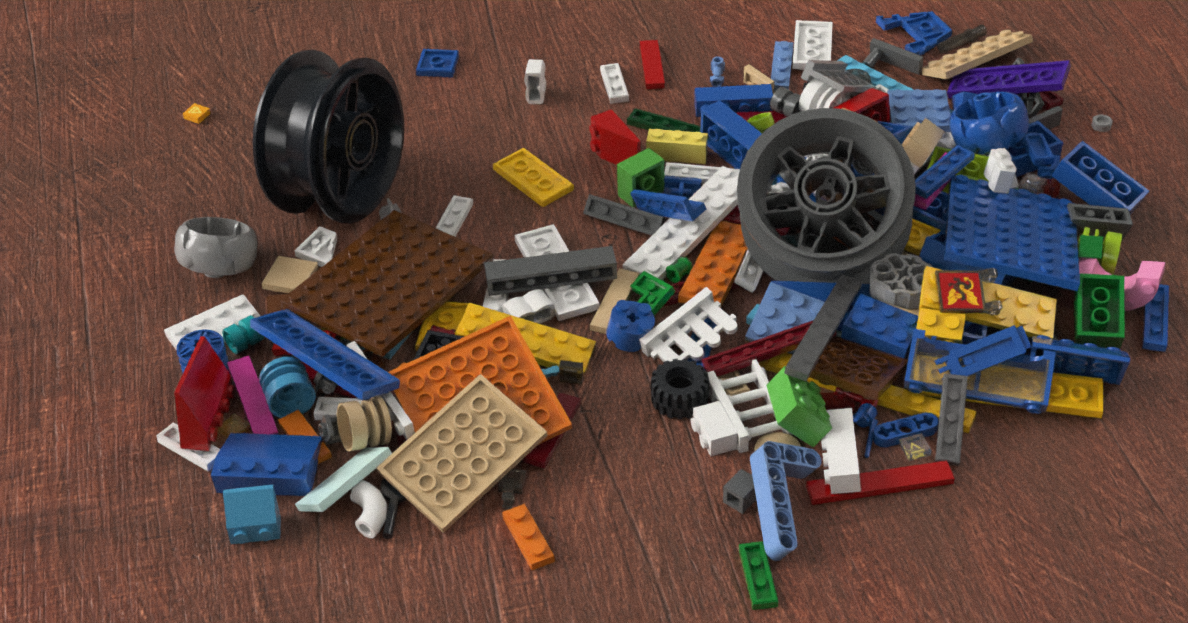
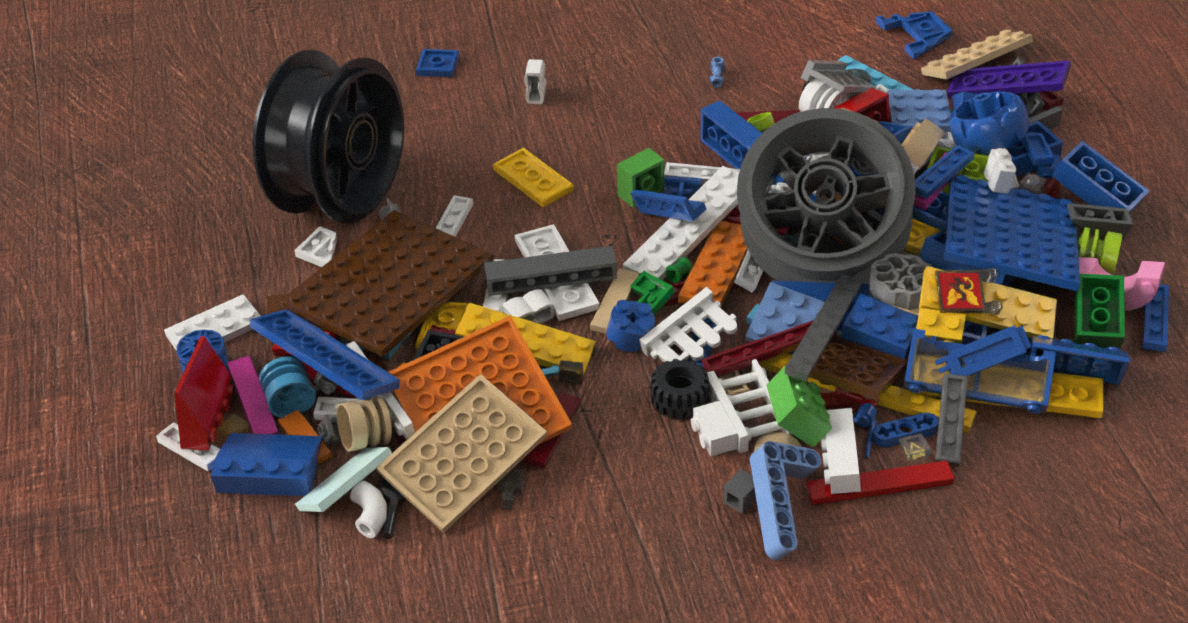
(196, 113): light orange tile -> none
(215, 246): light grey wheel -> none
(239, 336): teal wheel -> none
(252, 514): dark azure slope -> none
(288, 274): tan tile -> none
(528, 537): orange plate -> none
(612, 138): red slope -> none
(614, 83): white tile -> none
(623, 215): dark grey plate -> none
(649, 120): dark green tile -> none
(652, 64): red tile -> none
(678, 145): light yellow brick -> none
(739, 98): blue brick -> none
(755, 77): tan plate -> none
(758, 575): green tile -> none
(782, 64): medium blue plate -> none
(785, 102): dark grey wheel -> none
(811, 42): white plate -> none
(893, 55): dark grey piece -> none
(968, 35): clear smoke axle -> none
(1091, 246): green tile -> none
(1101, 123): light grey tile -> none

